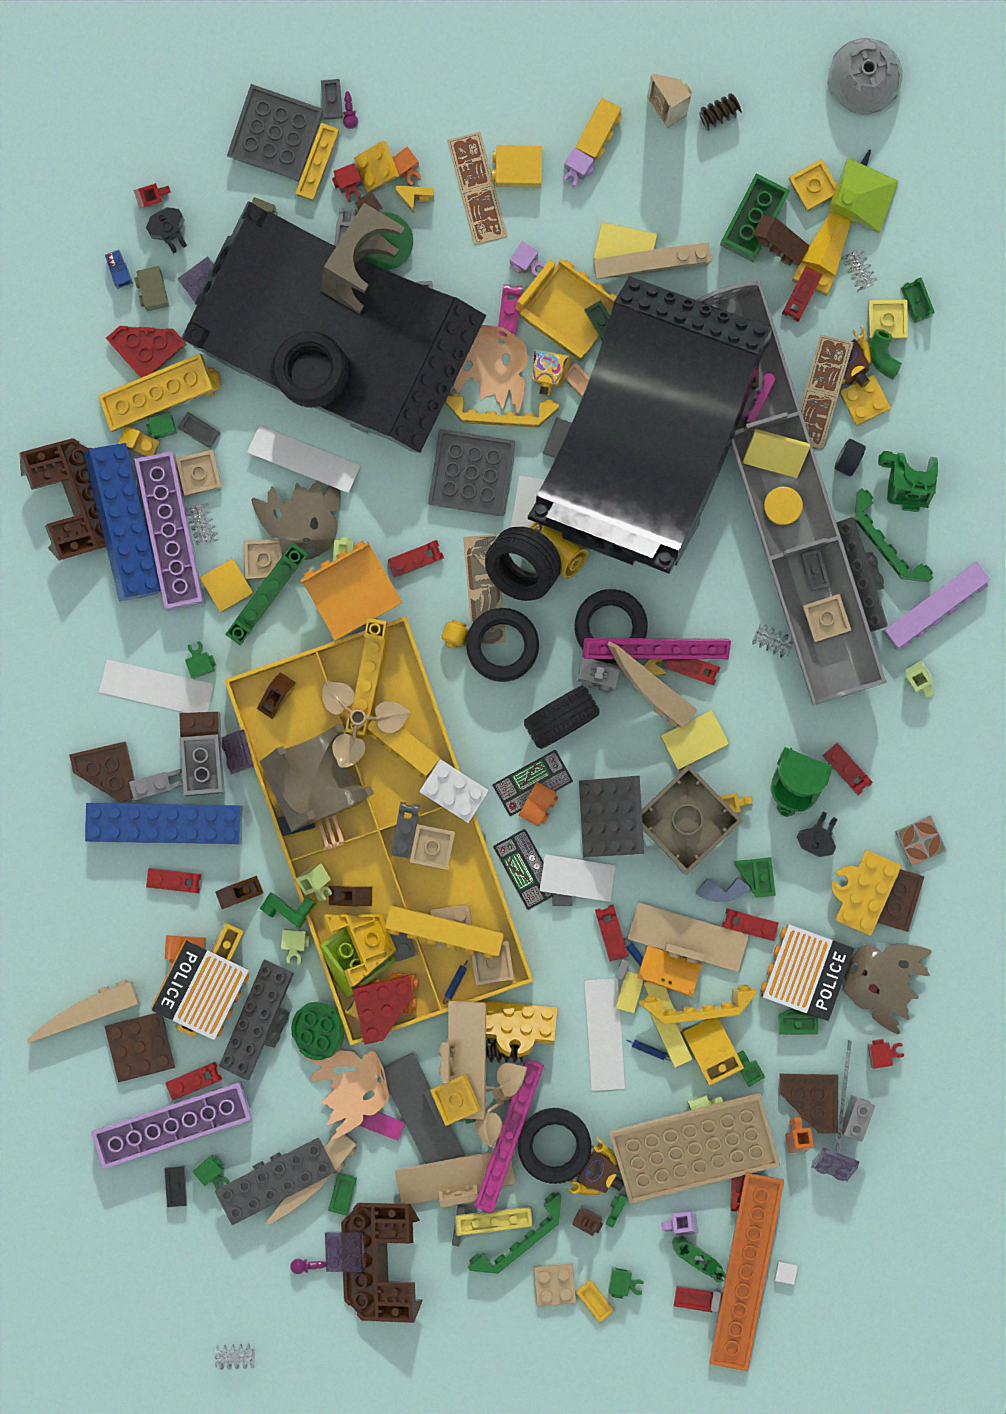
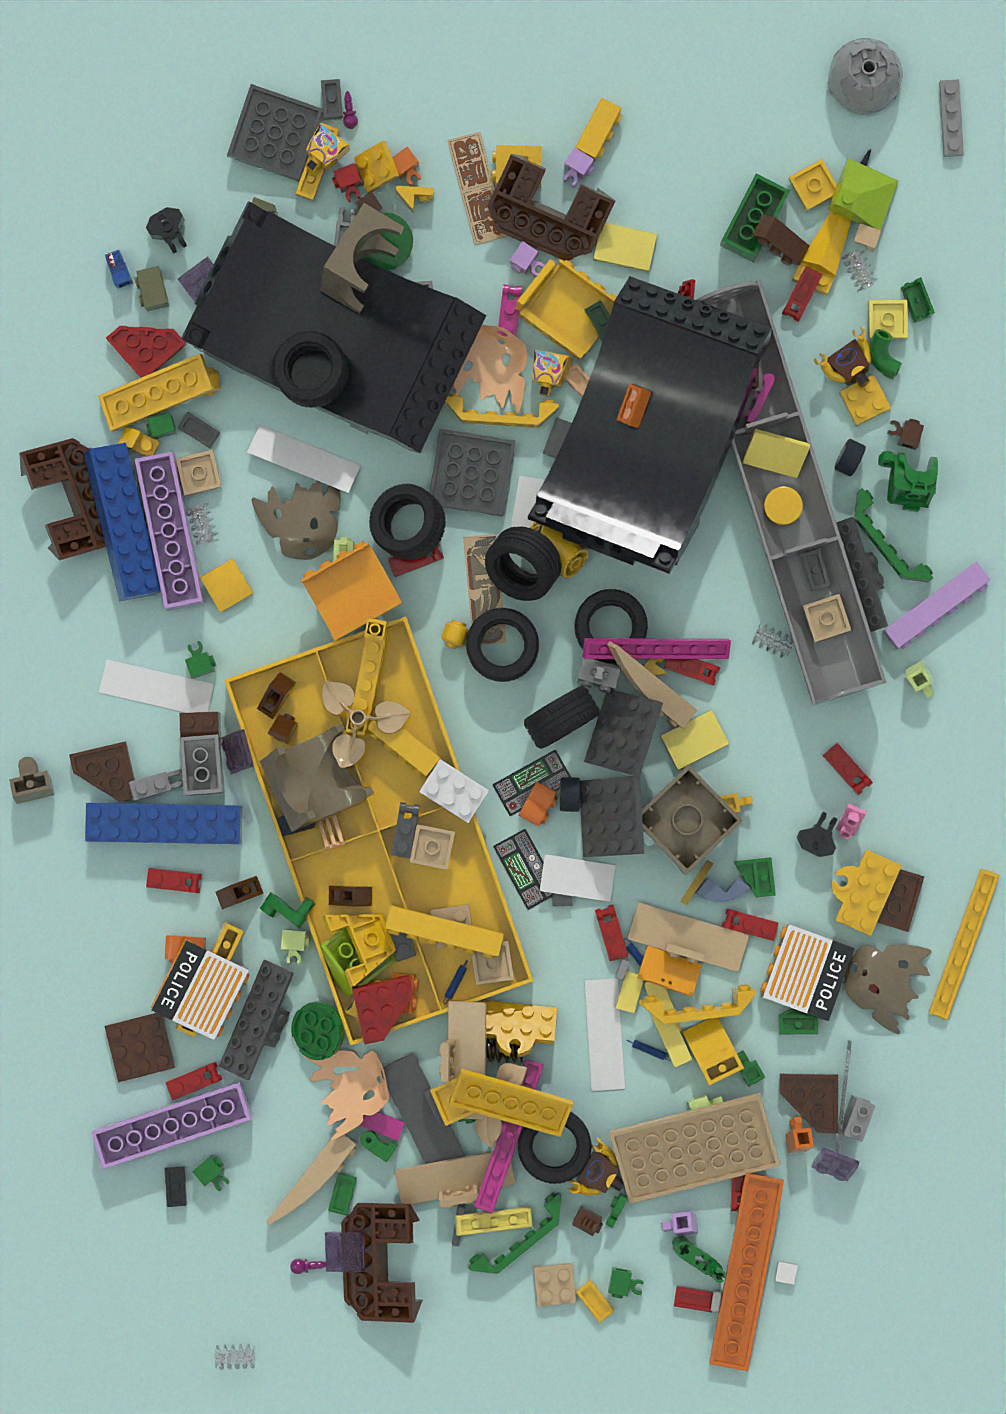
(31, 783): none -> dark tan brick
(92, 1008): tan slope -> none
(150, 195): red brick -> none
(261, 557): tan plate -> none
(266, 593): green slope -> none
(275, 1180): dark grey bracket -> none
(283, 728): none -> reddish brown slope
(314, 880): yellowish green brick -> none
(325, 149): none -> torso
(376, 1146): none -> green leg
(384, 511): none -> black tyre
(510, 1102): none -> yellow plate
(540, 225): none -> reddish brown slope
(569, 794): none -> black wheel
(623, 732): none -> dark grey plate
(634, 405): none -> orange slope
(653, 261): tan slope -> none
(669, 98): tan slope -> none
(687, 288): none -> red slope
(696, 883): none -> yellow sticker
(719, 110): dark brown piece -> none
(798, 782): green animal -> none
(824, 387): sticker -> none
(850, 821): none -> bright pink hips
(867, 236): none -> tan panel
(881, 1054): red brick -> none
(908, 434): none -> reddish brown brick
(921, 841): tile -> none
(951, 118): none -> light grey plate
(963, 944): none -> yellow tile

